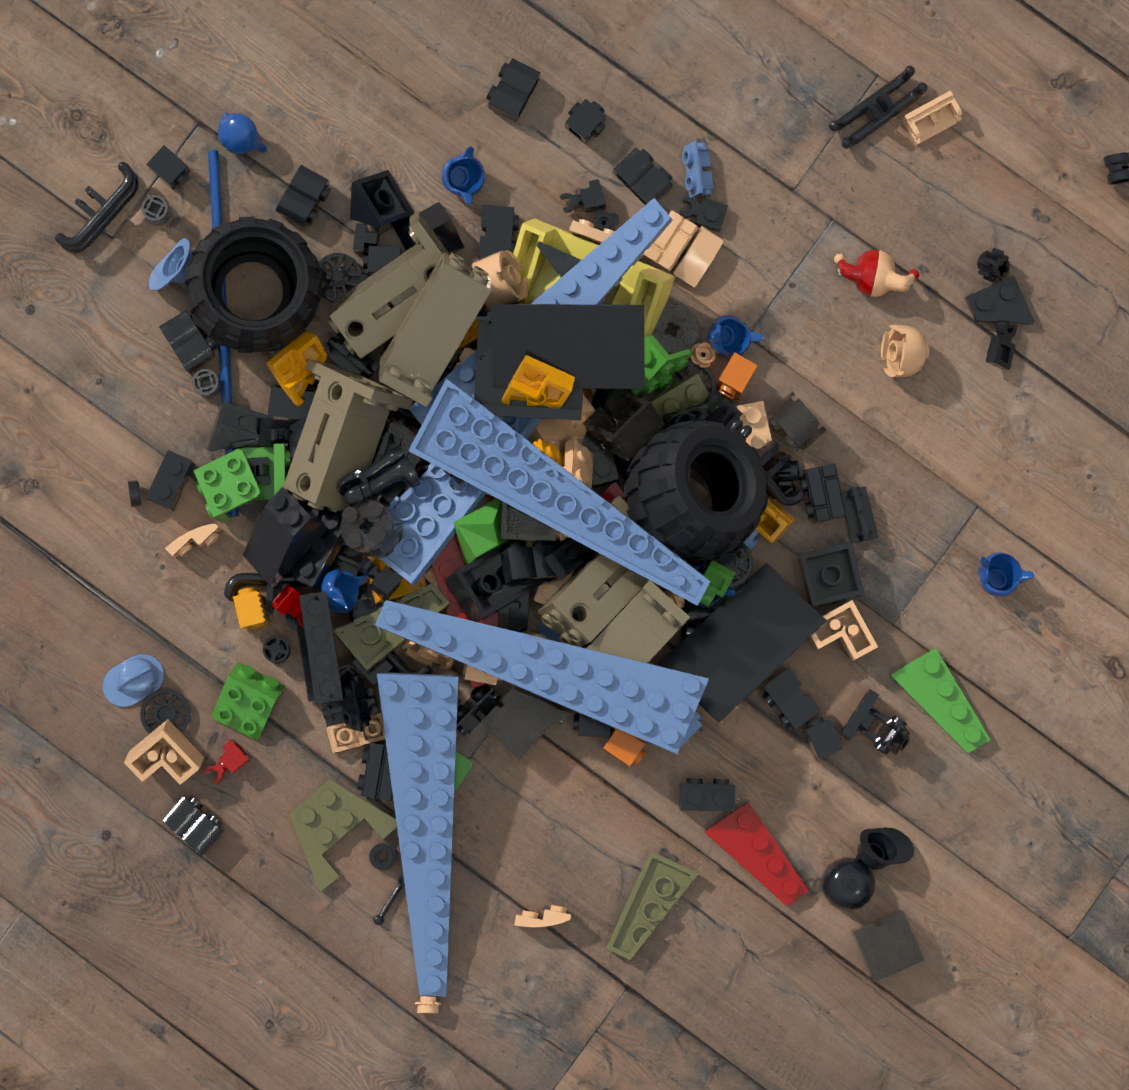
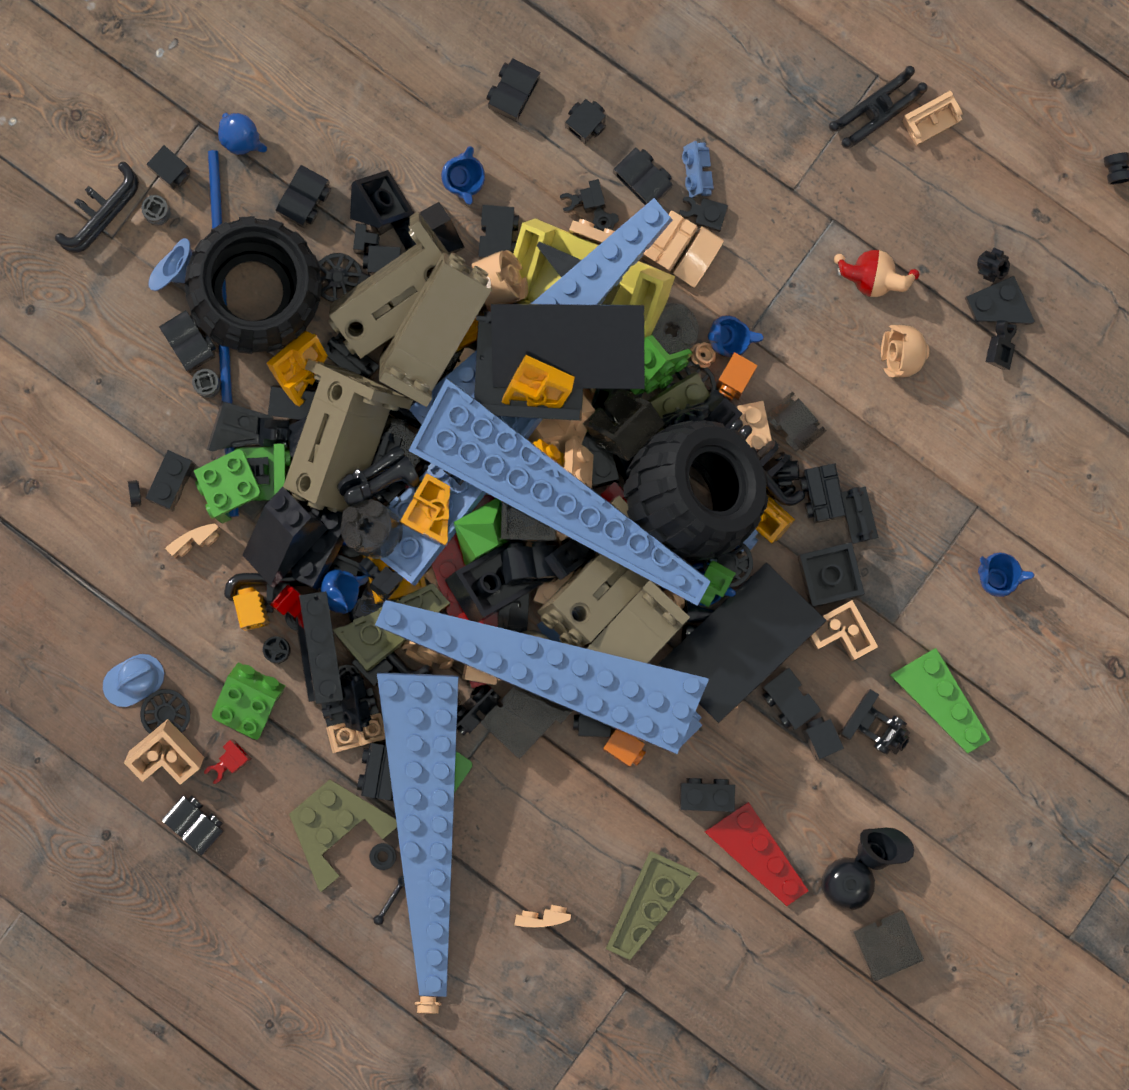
(429, 510): none -> light orange slope

